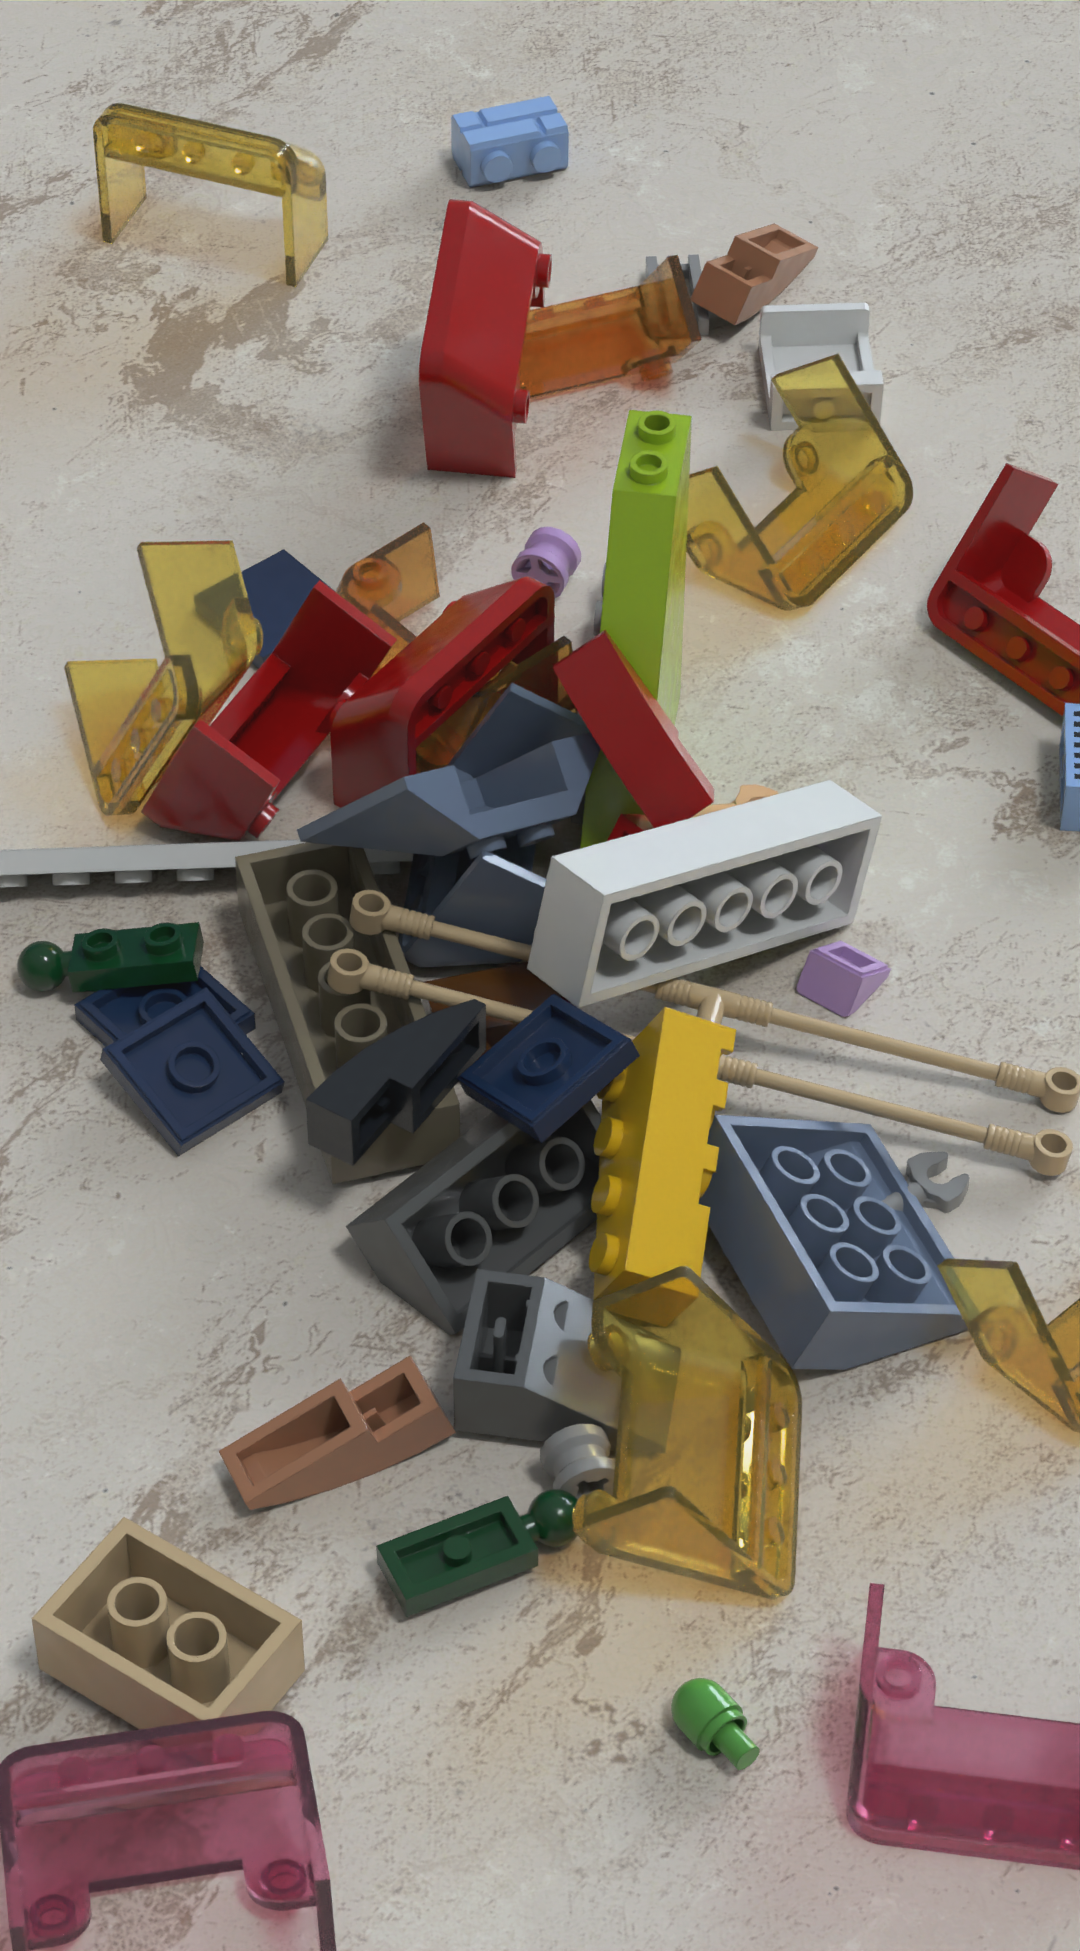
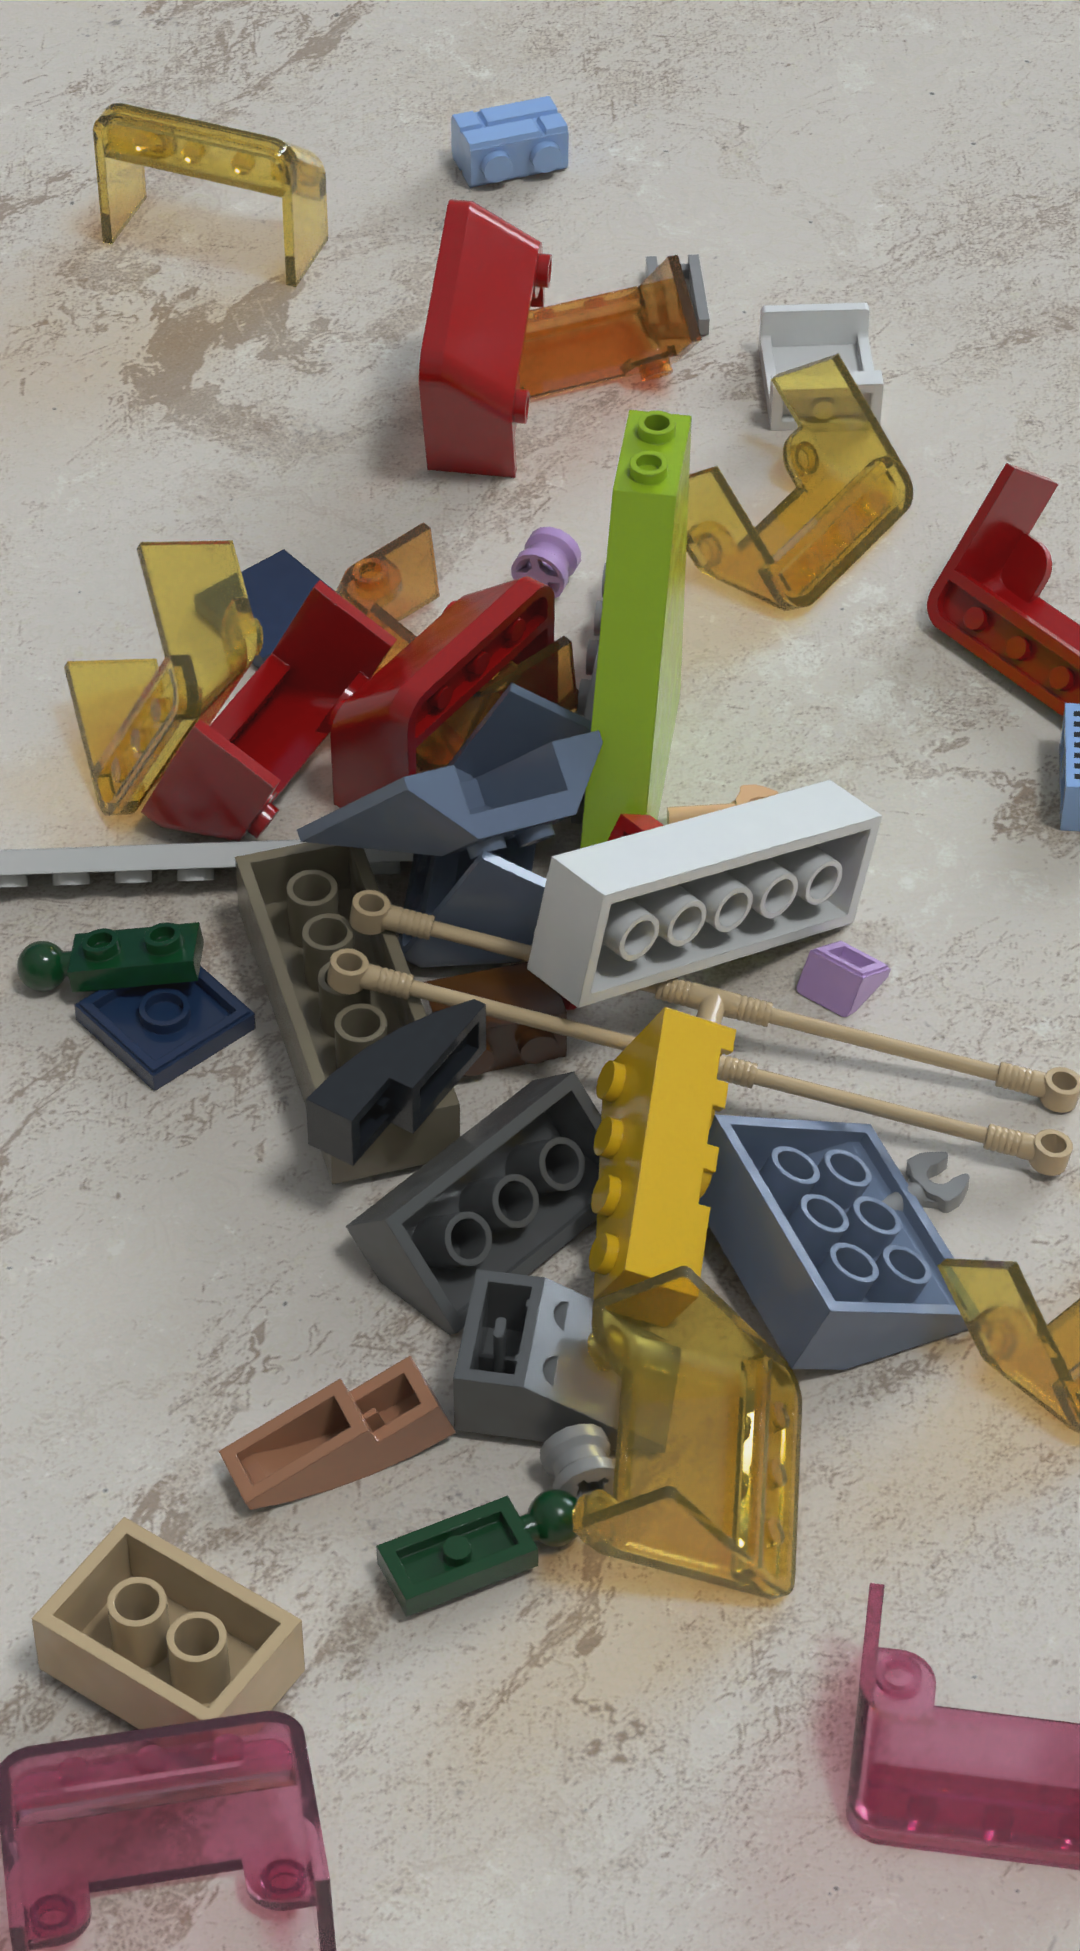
(192, 1071): dark blue tile -> none
(548, 1067): dark blue tile -> none
(634, 732): red slope -> none
(713, 1721): bright green cylinder -> none
(752, 272): nougat slope -> none

